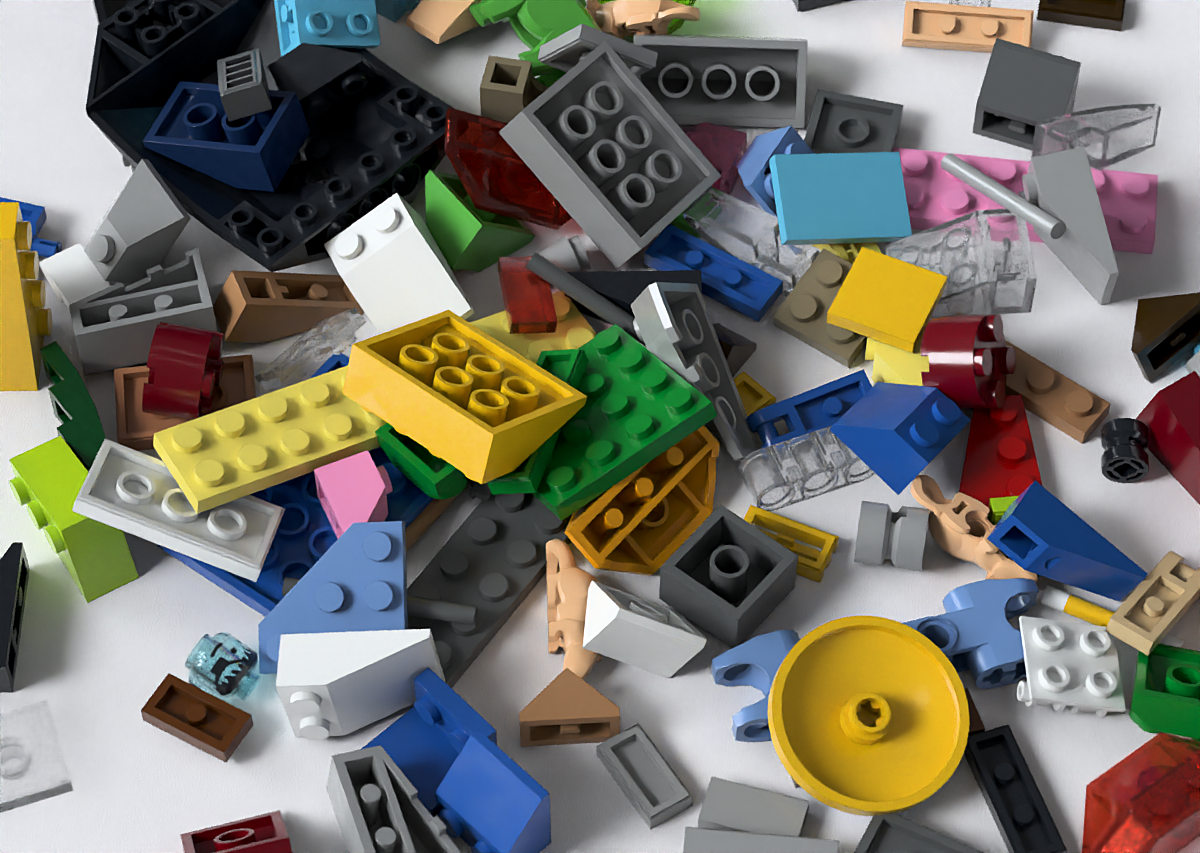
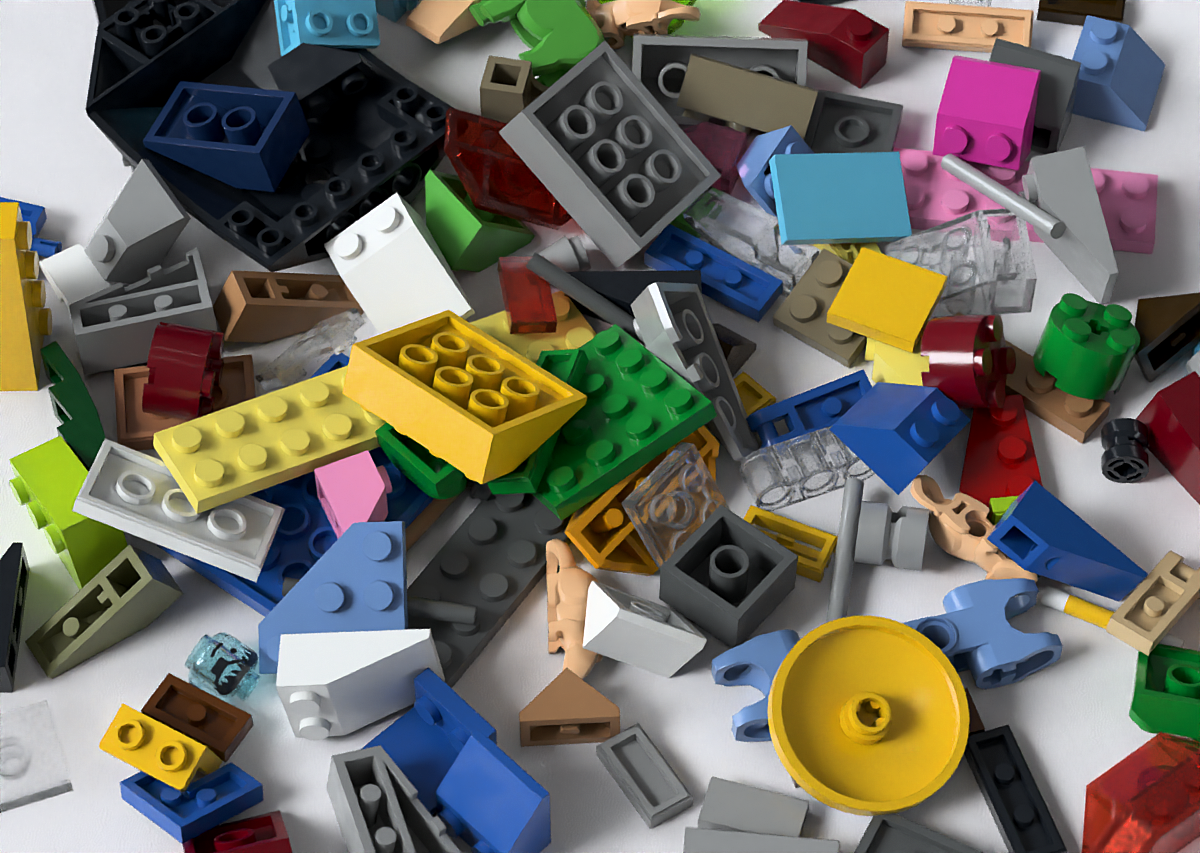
(105, 611): none -> olive slope
(157, 749): none -> yellow bracket
(199, 807): none -> blue plate
(243, 85): dark grey slope -> none
(578, 42): light grey plate -> none
(673, 502): none -> clear plate
(744, 97): none -> dark tan brick
(836, 37): none -> dark red slope
(845, 549): none -> light grey bar
(987, 112): none -> dark pink slope
(1070, 667): white hinge -> none
(1087, 347): none -> green brick
(1106, 132): clear slope -> none
(1116, 74): none -> medium blue slope

